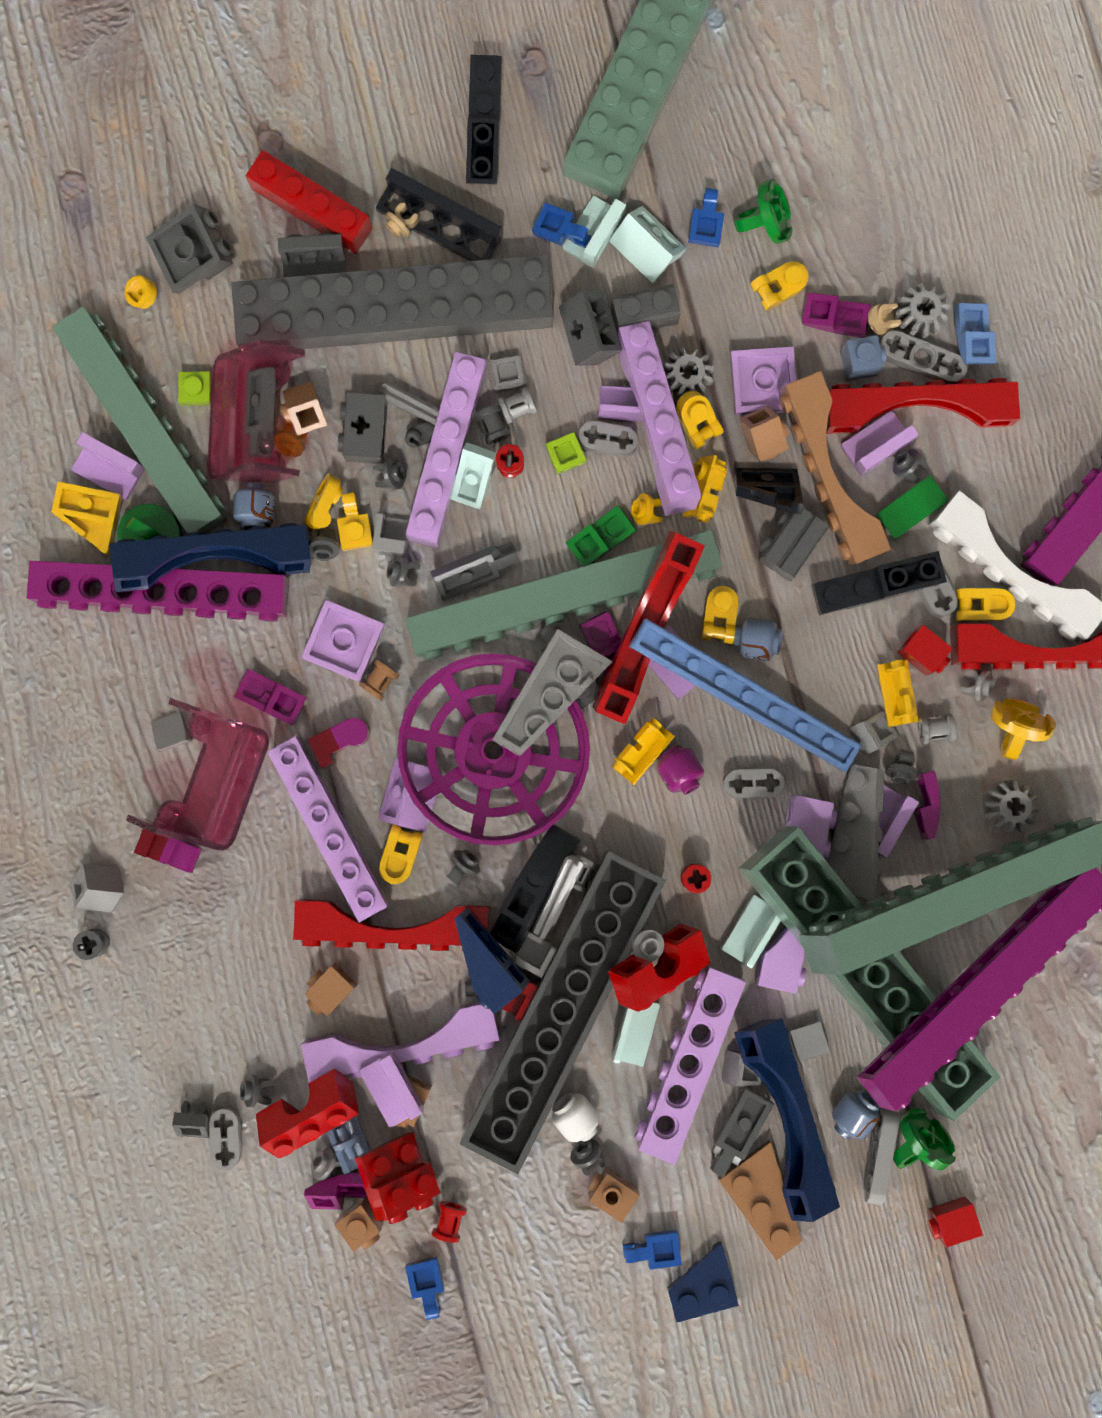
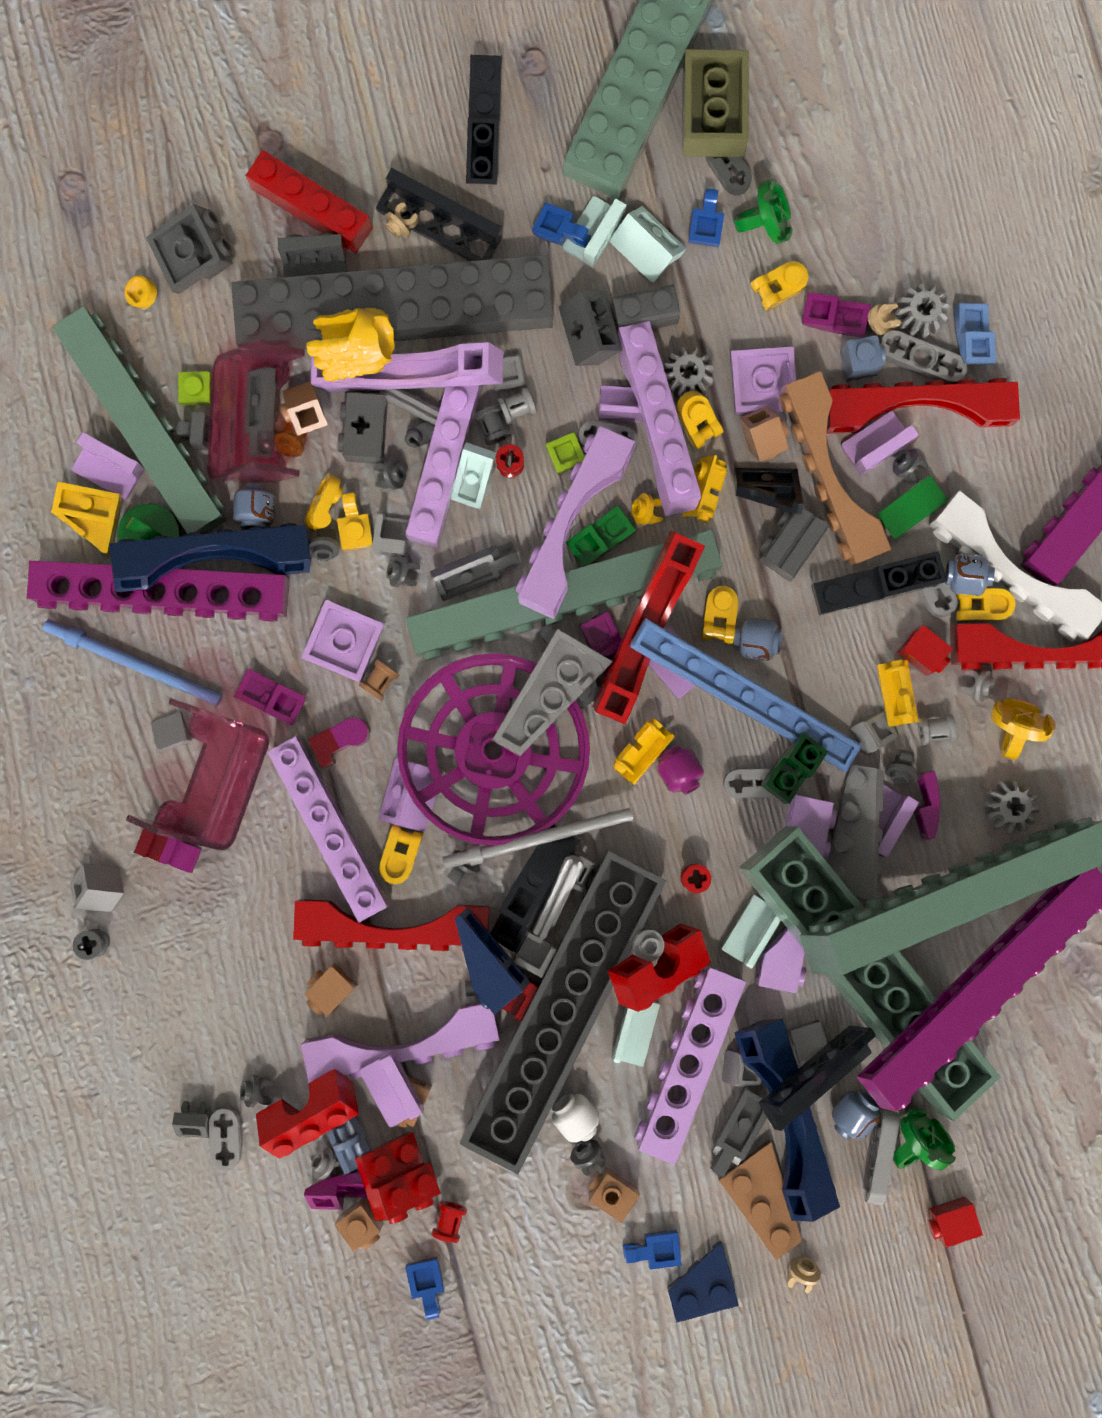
(77, 638): none -> medium blue bar
(196, 430): none -> dark grey tile
(353, 343): none -> yellow piece
(448, 367): none -> lavender arch
(477, 854): none -> light grey bar
(602, 466): none -> lavender arch
(715, 103): none -> olive brick
(723, 173): none -> dark grey beam
(793, 767): none -> dark green slope
(804, 1271): none -> tan plate
(817, 1076): none -> black fence
(969, 574): none -> sand blue head

